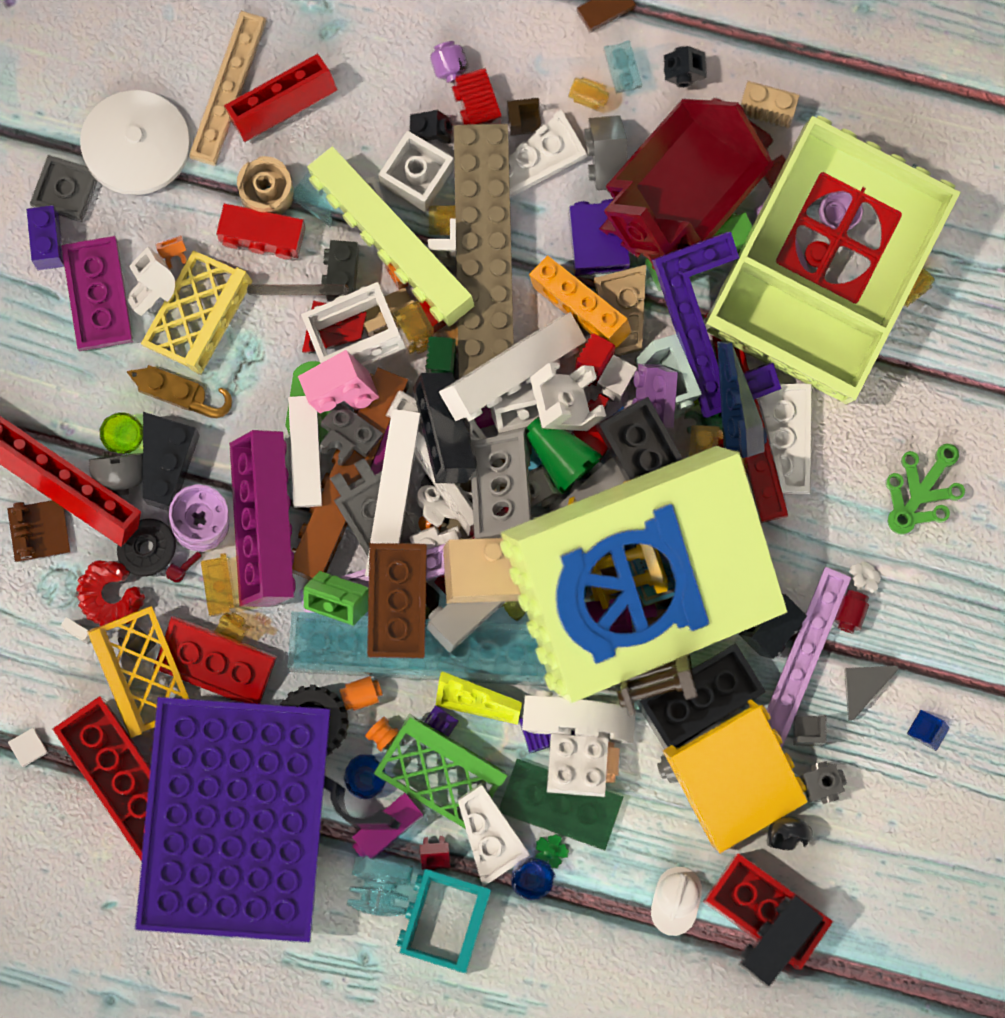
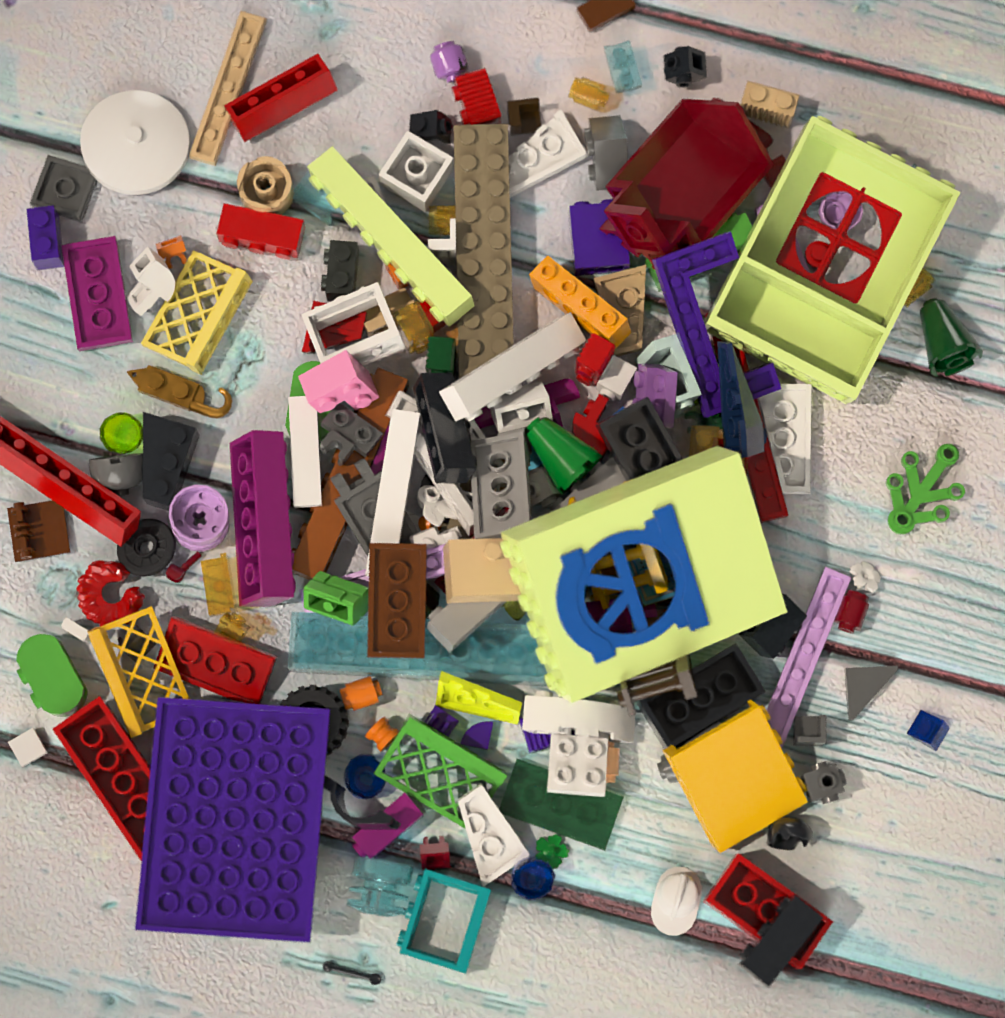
(51, 676): none -> bright green brick
(297, 289): clear smoke bar -> none
(374, 978): none -> black hinge
(478, 735): none -> dark purple tile
(563, 399): white panel -> none
(947, 341): none -> dark green cone

